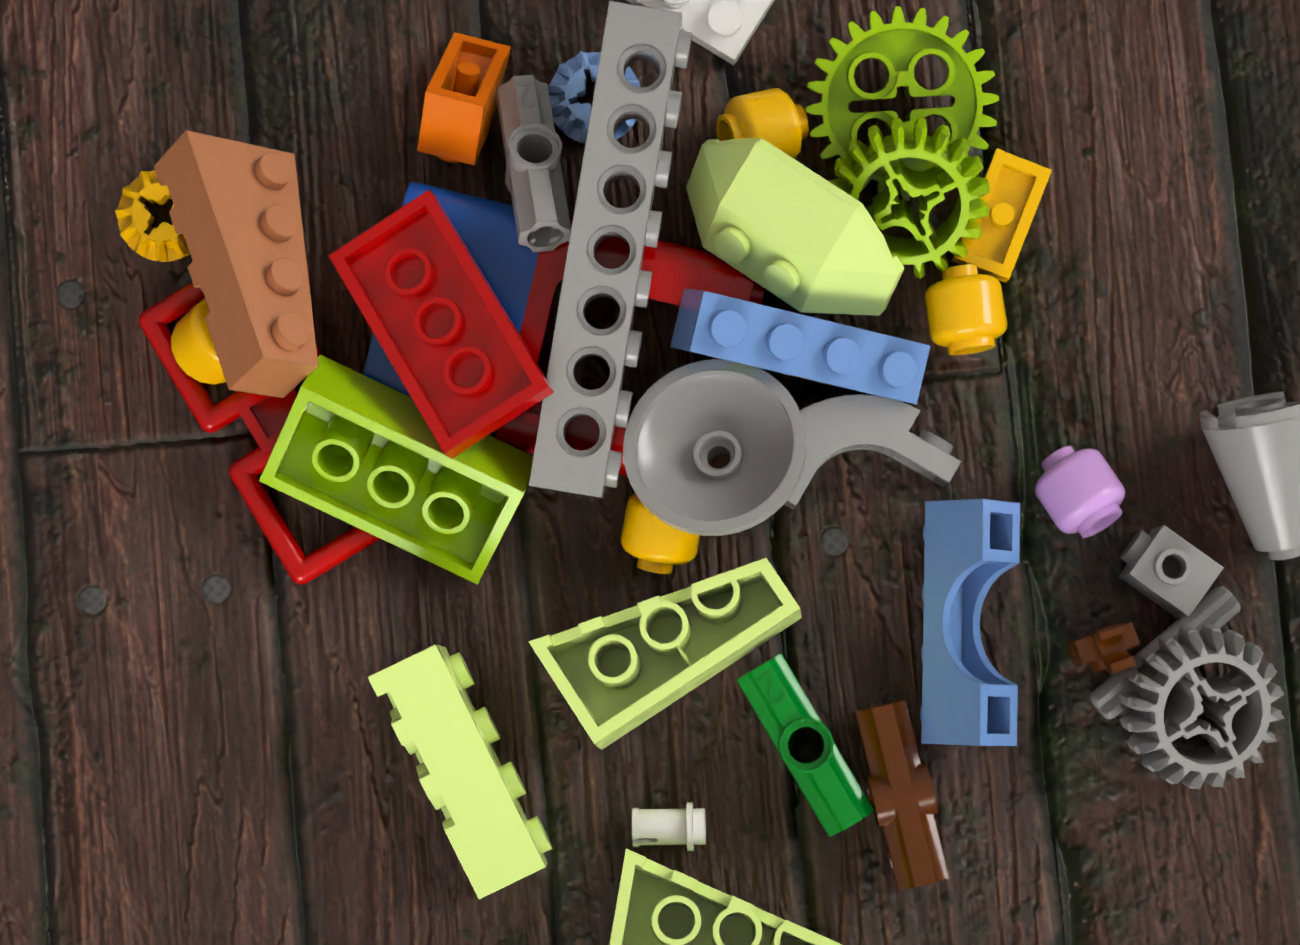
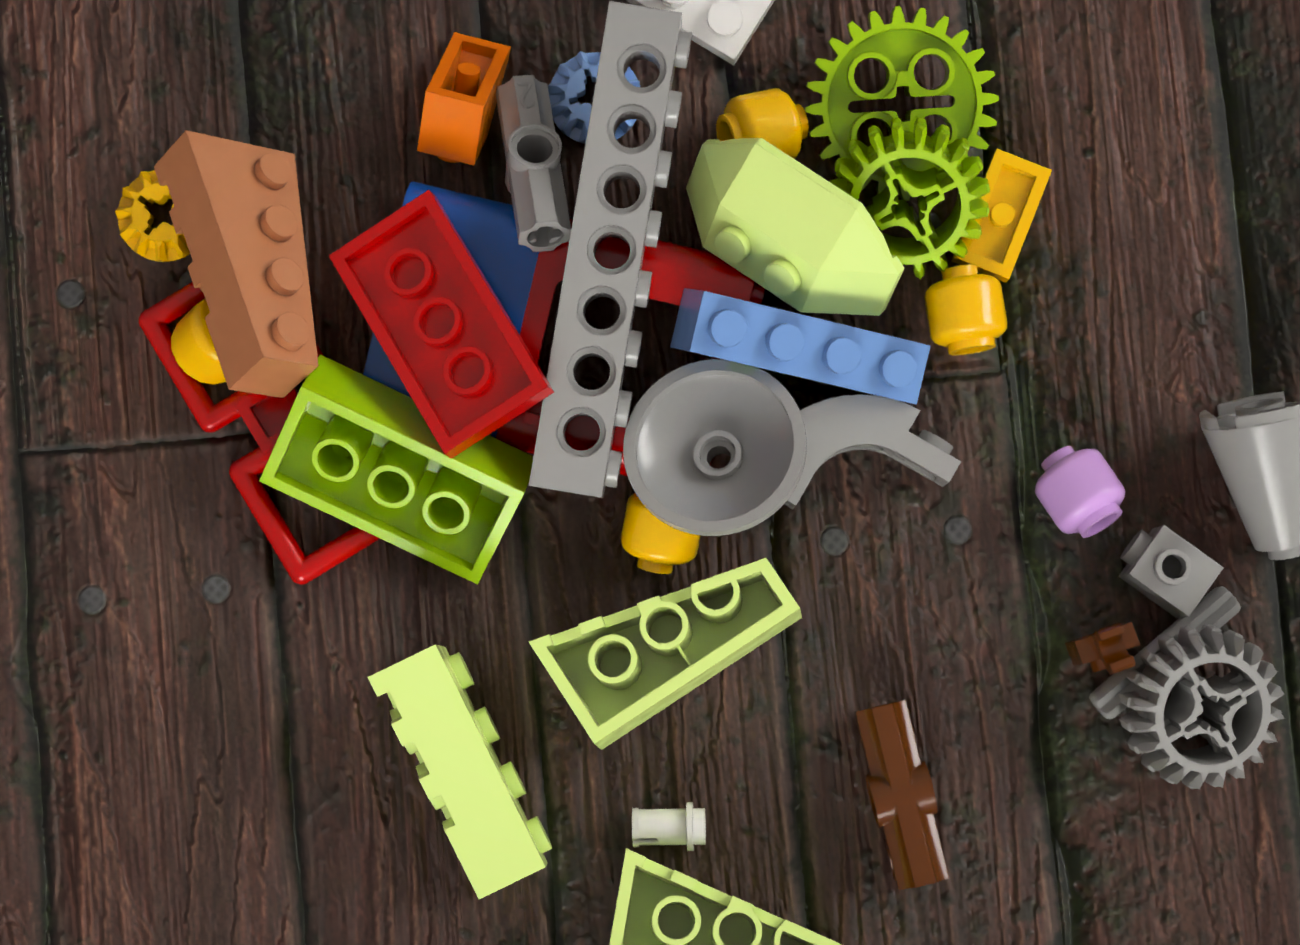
(825, 779): green piece -> none
(963, 556): medium blue arch -> none

